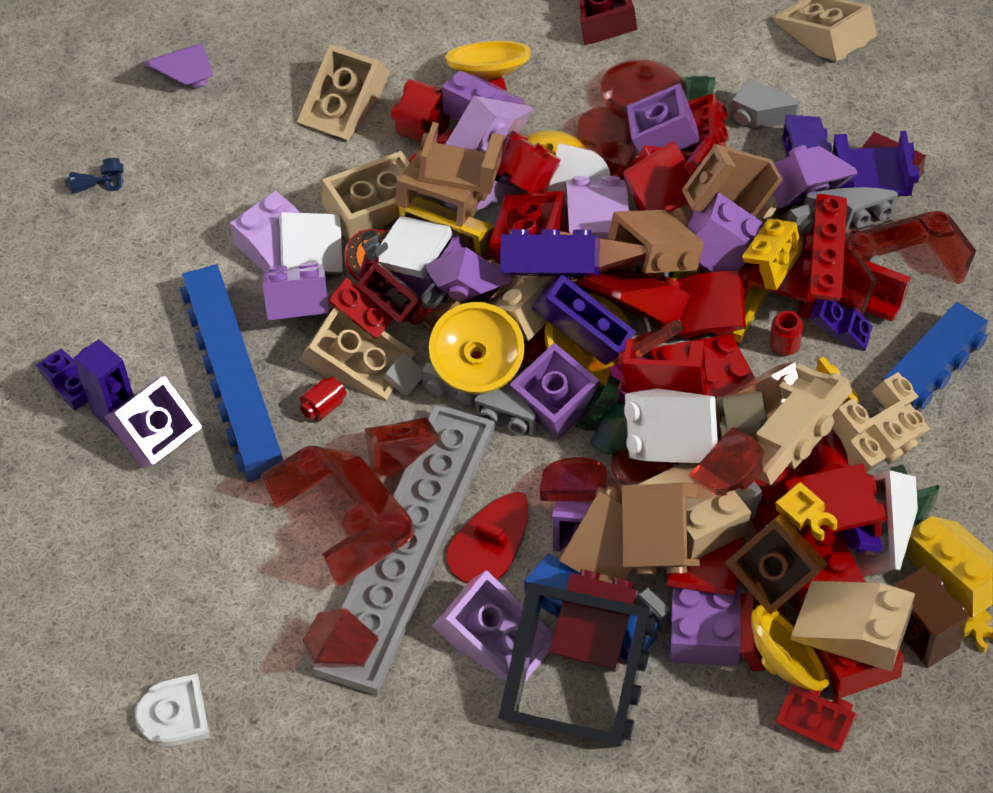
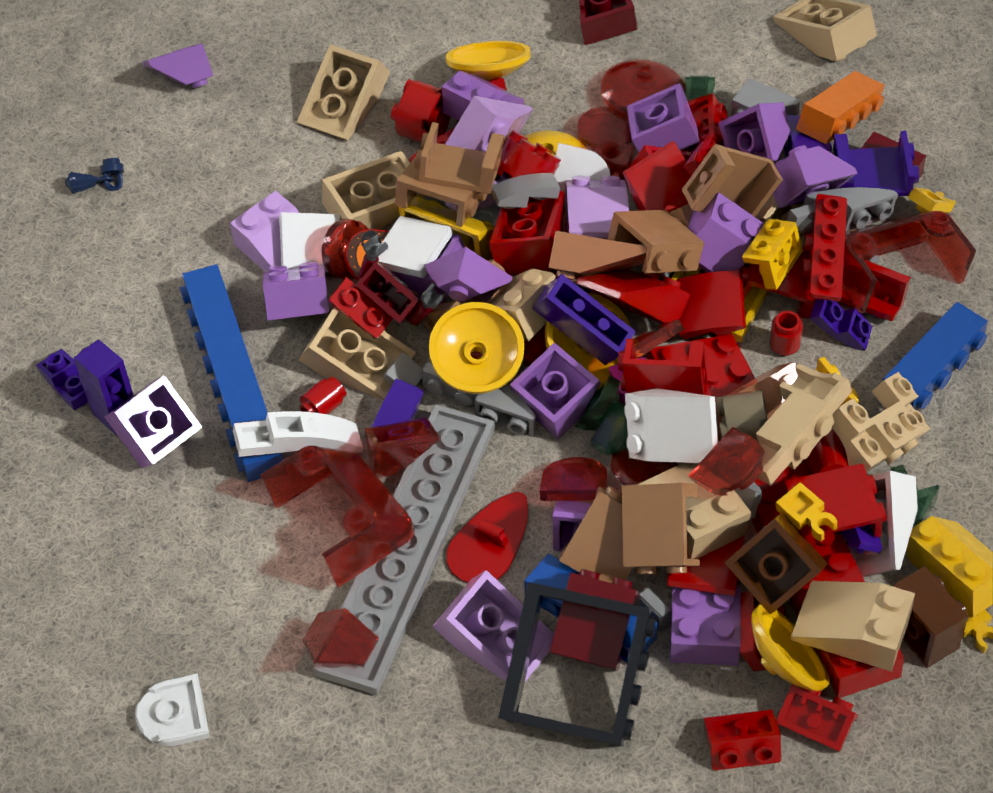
(295, 430): none -> white slope
(334, 246): none -> clear red tile
(399, 404): none -> dark purple slope
(517, 190): none -> light grey slope
(550, 253): dark purple brick -> none
(743, 739): none -> red bracket
(757, 130): none -> medium lavender slope
(840, 107): none -> orange brick
(930, 201): none -> yellow plate

